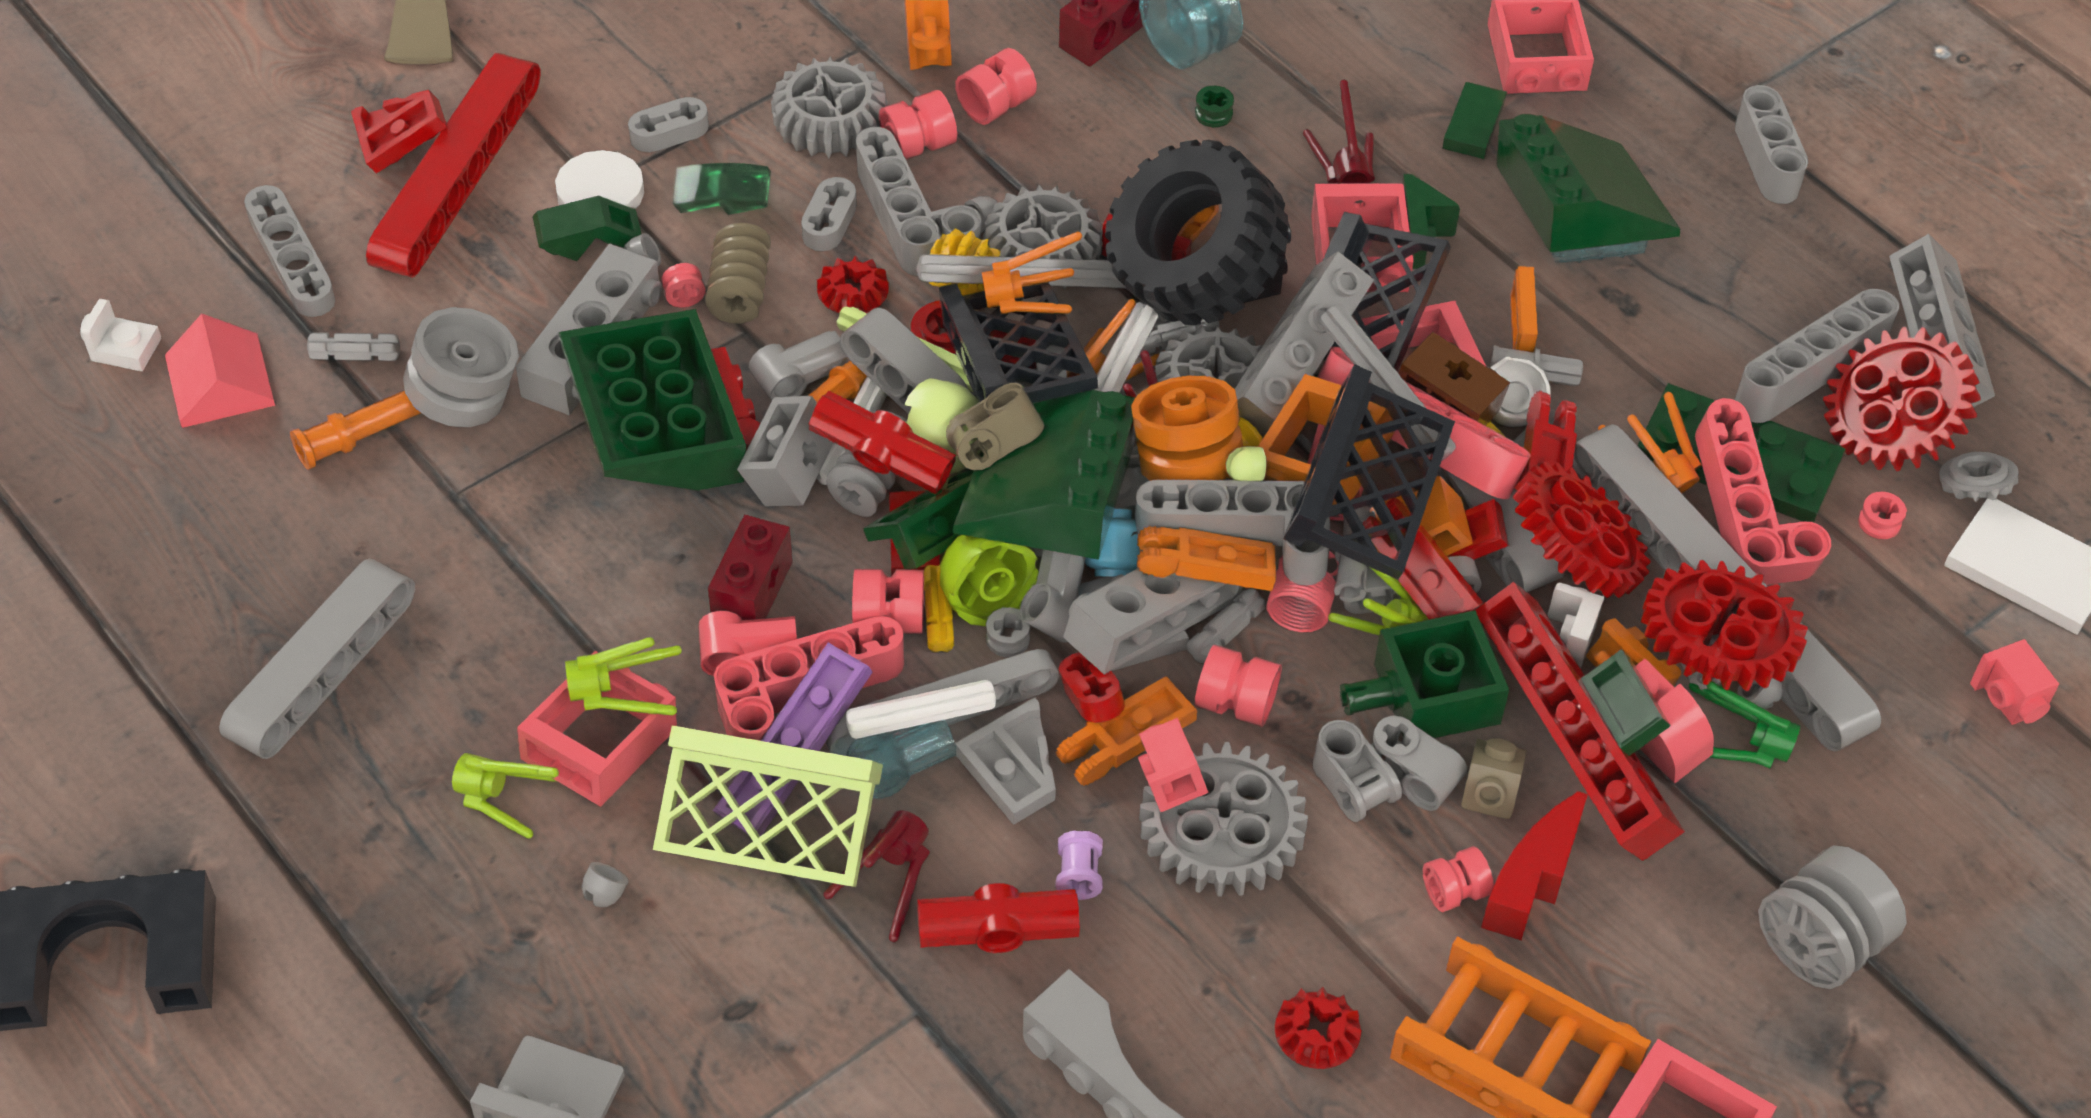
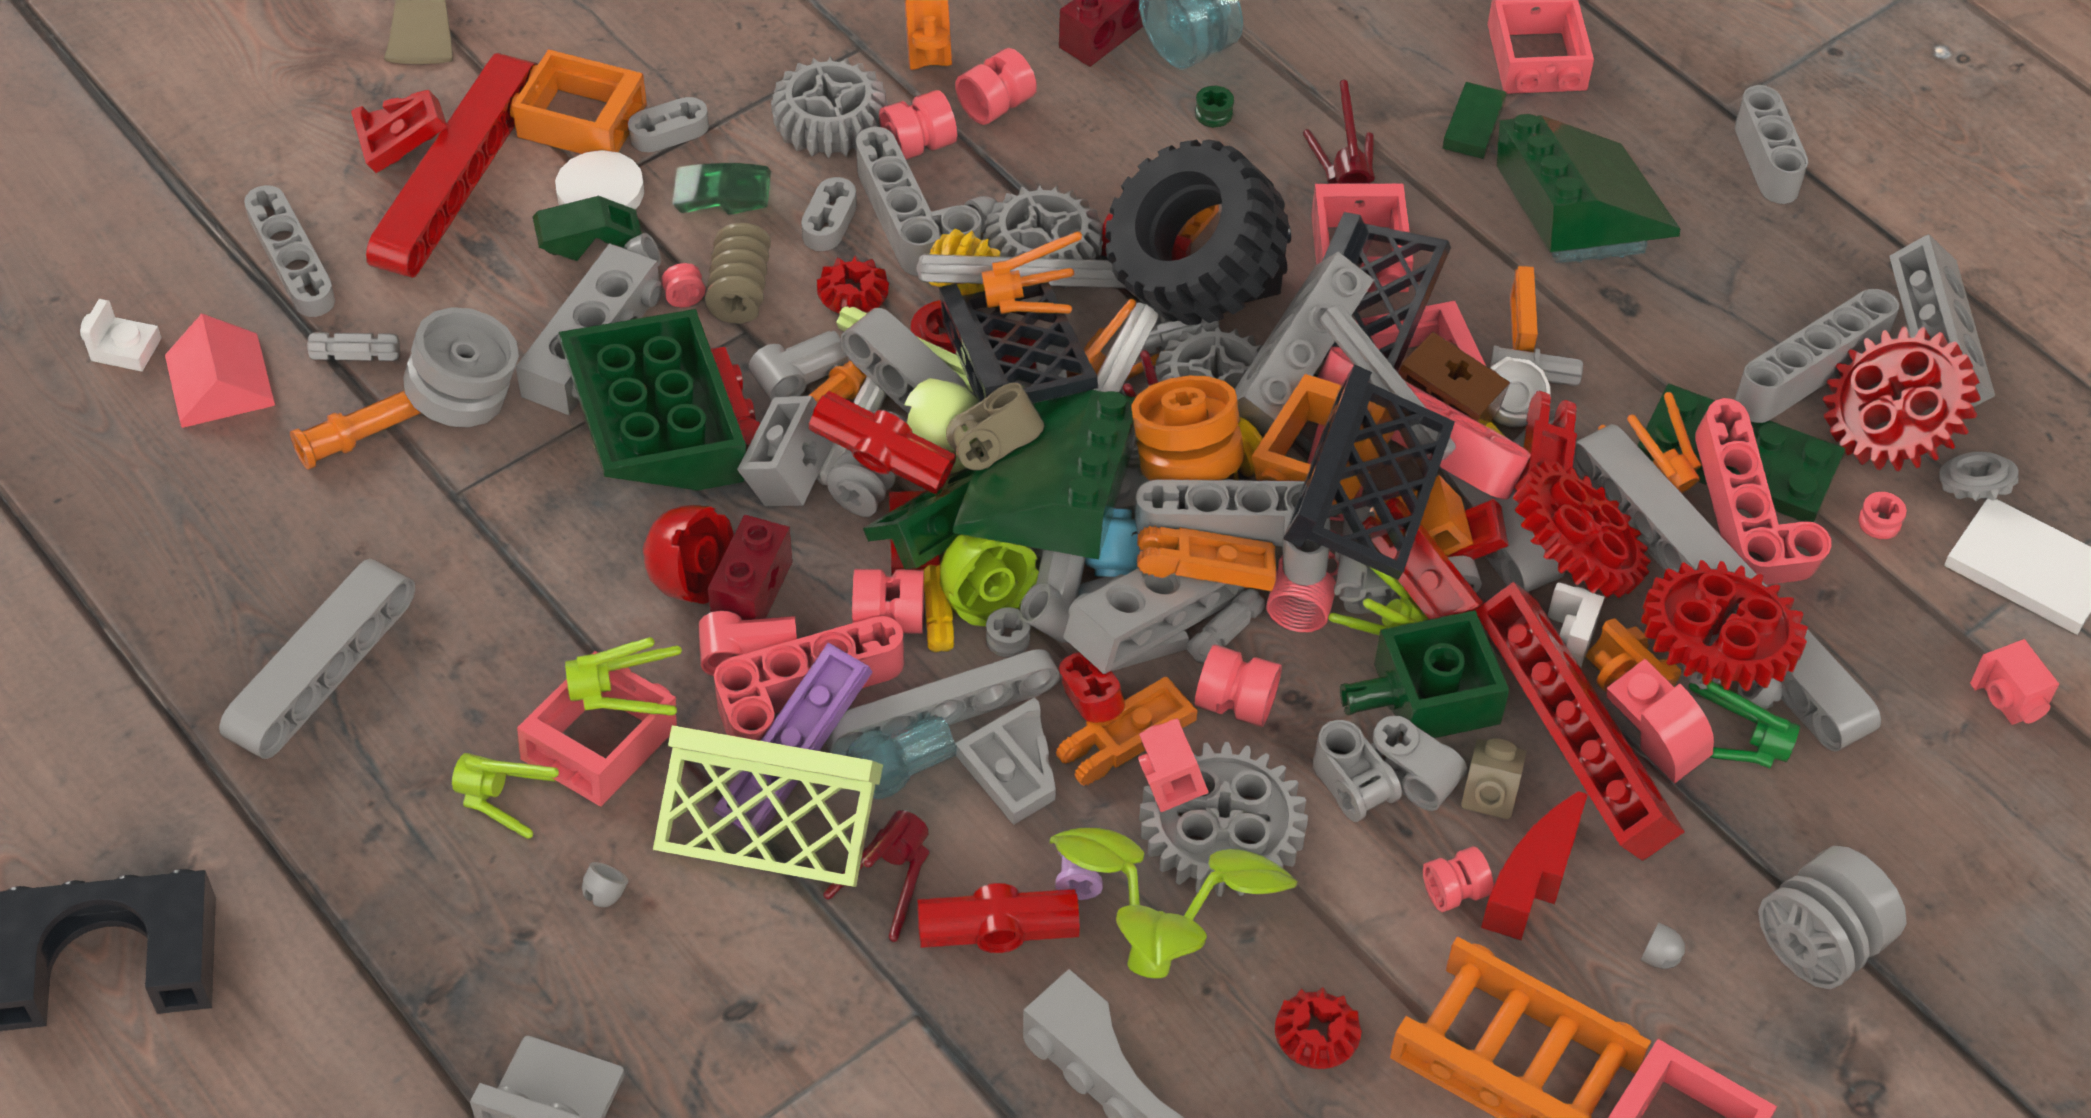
(618, 87): none -> orange window
(686, 551): none -> red cylinder
(920, 709): white axle -> none
(1158, 935): none -> lime plant
(1247, 464): yellowish green hinge -> none
(1428, 213): dark green slope -> none
(1625, 702): tile -> none
(1664, 948): none -> light grey hinge

